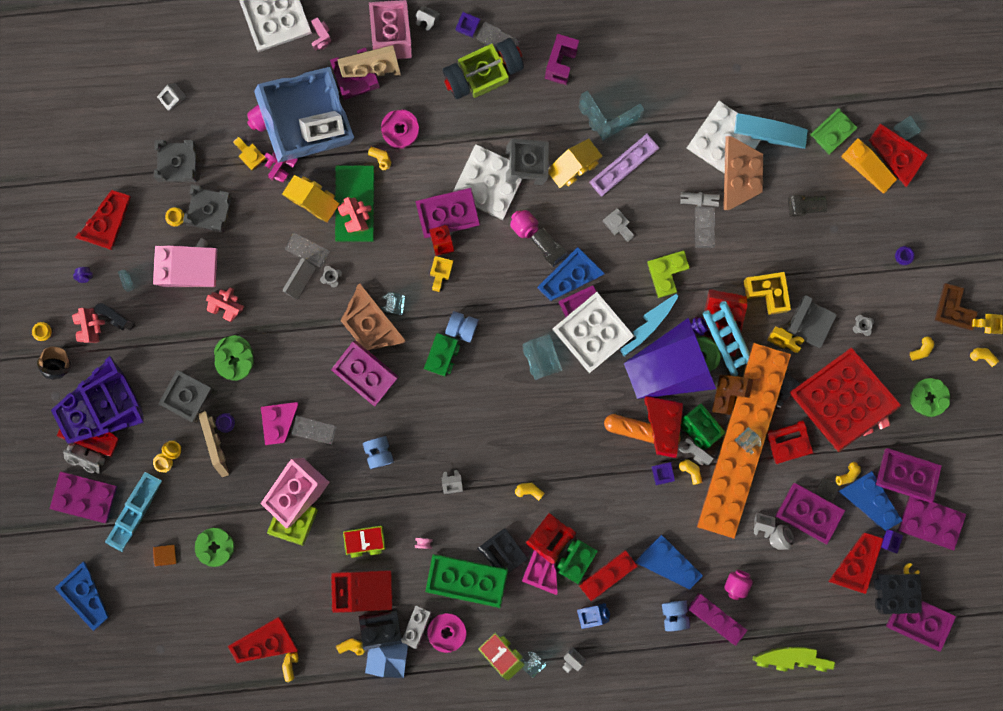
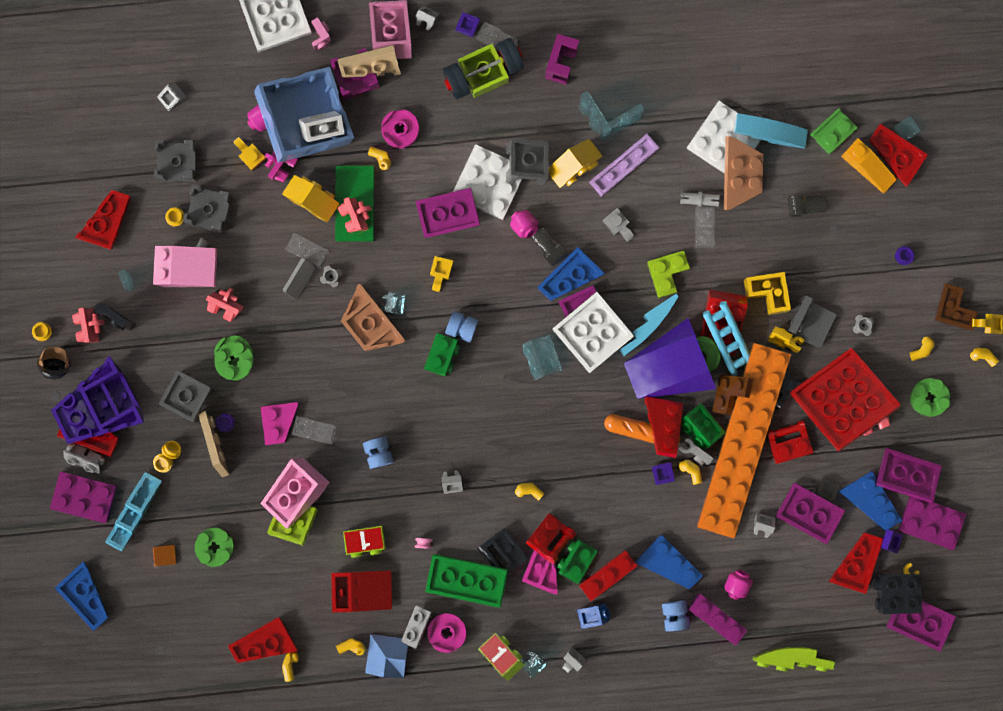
(82, 274): dark purple plate -> none
(364, 373): magenta plate -> none
(381, 635): black plate -> none
(441, 240): red bracket -> none
(699, 326): dark purple plate -> none
(748, 440): clear light blue tile -> none
(782, 538): light grey cone -> none
(850, 476): yellow arm -> none

